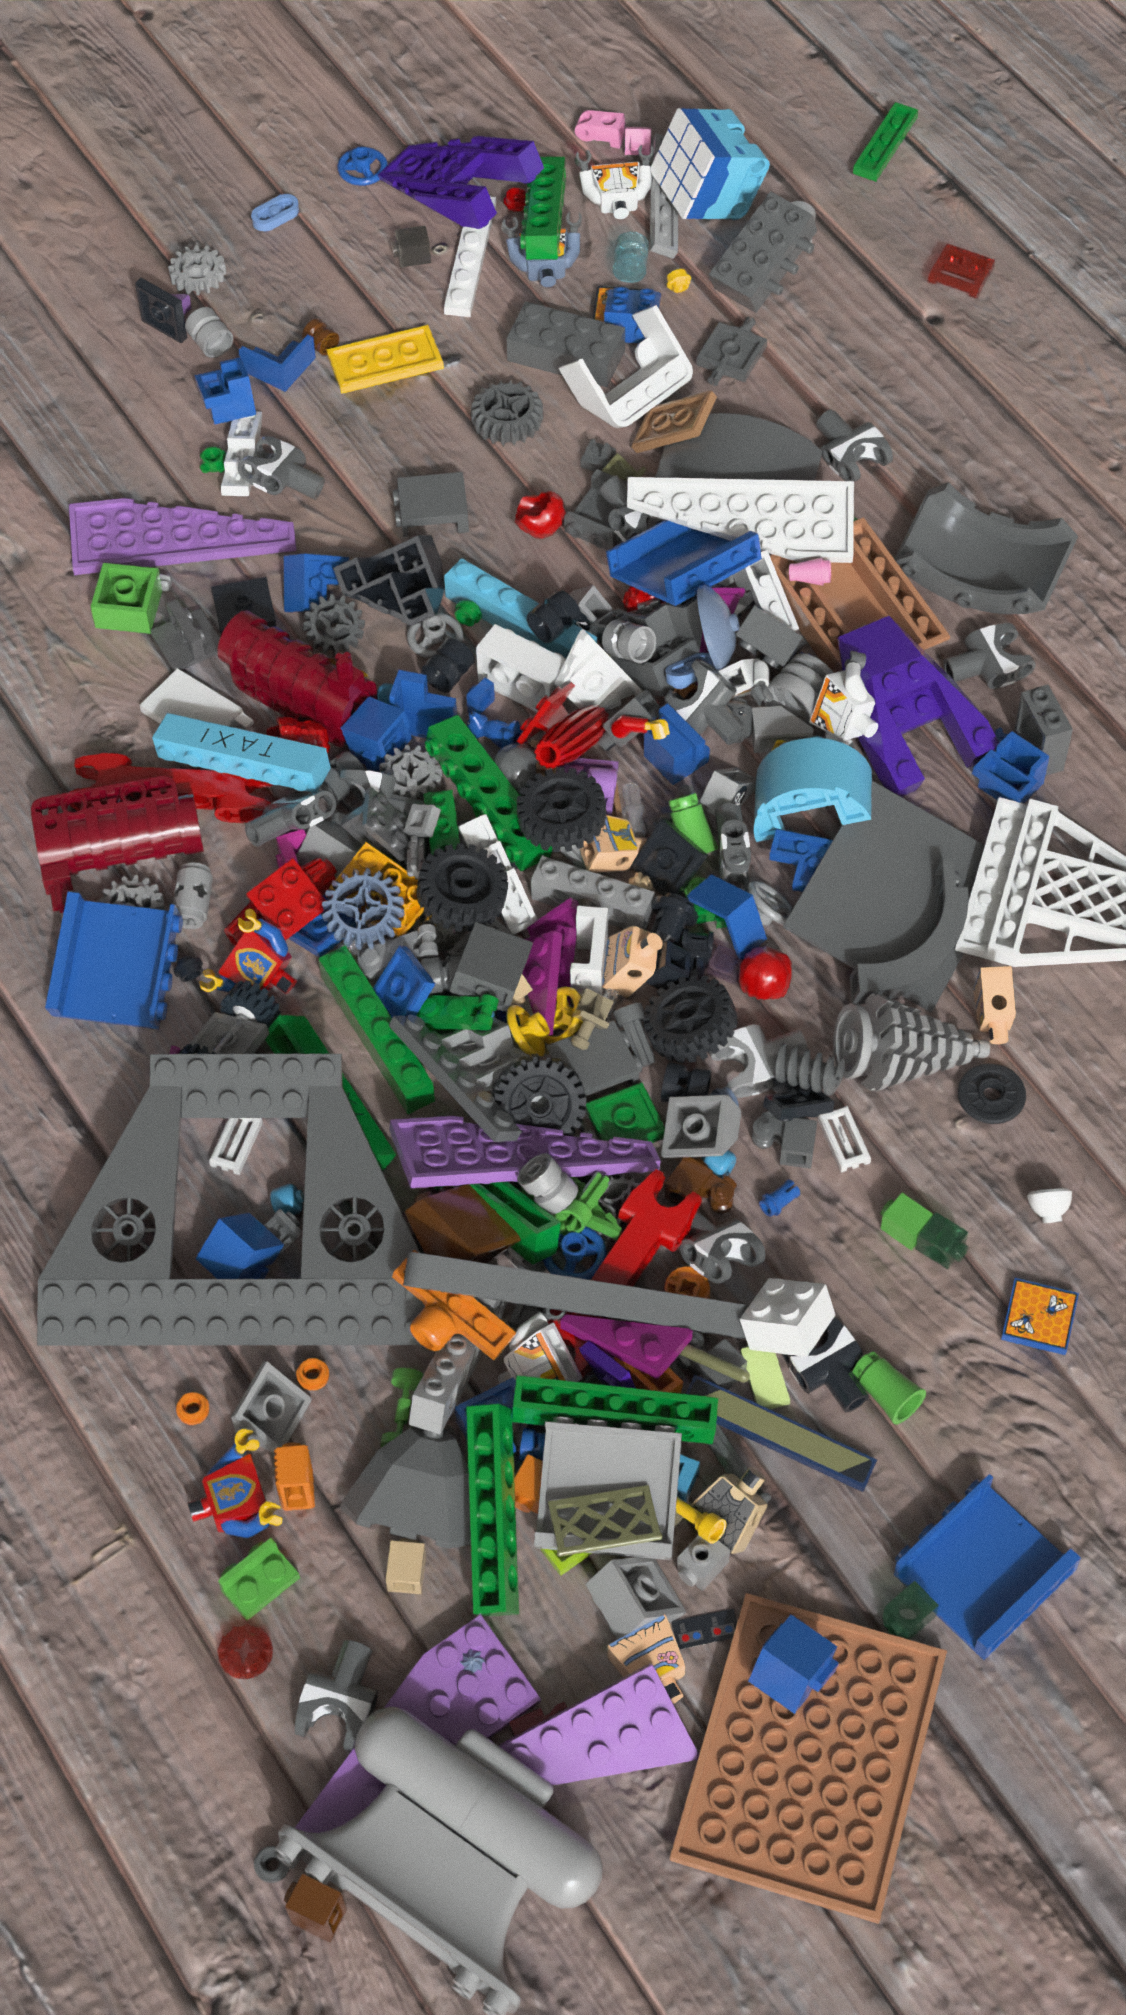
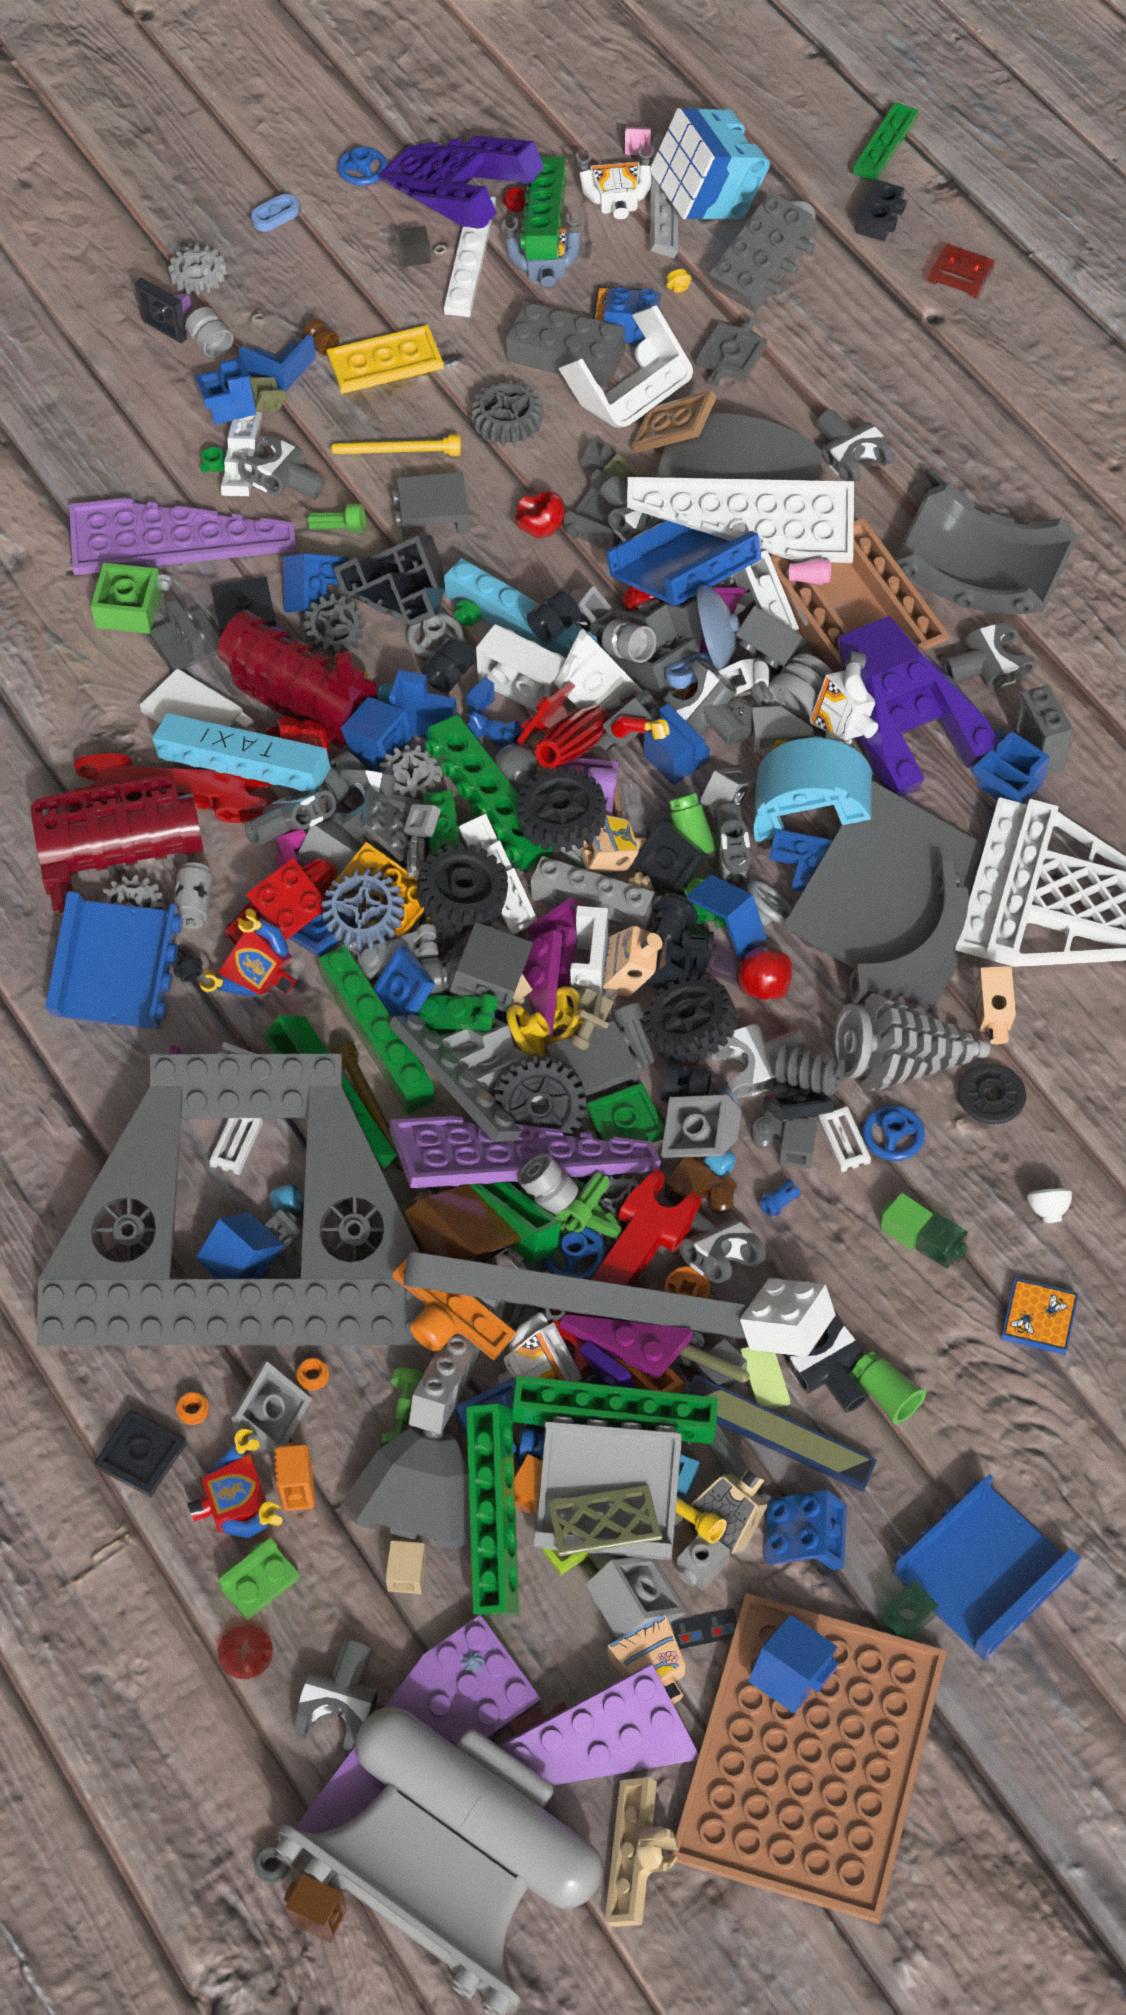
(140, 1453): none -> black plate
(242, 1027): plate -> none
(266, 394): none -> olive bracket
(350, 1063): none -> dark brown piece
(352, 519): none -> bright green piece
(450, 445): none -> yellow piece
(601, 127): bright pink leg -> none
(630, 257): clear light blue wheel -> none
(636, 1852): none -> tan plate
(806, 1529): none -> blue bracket
(881, 210): none -> black brick
(895, 1118): none -> blue piece
(920, 489): none -> dark grey piece

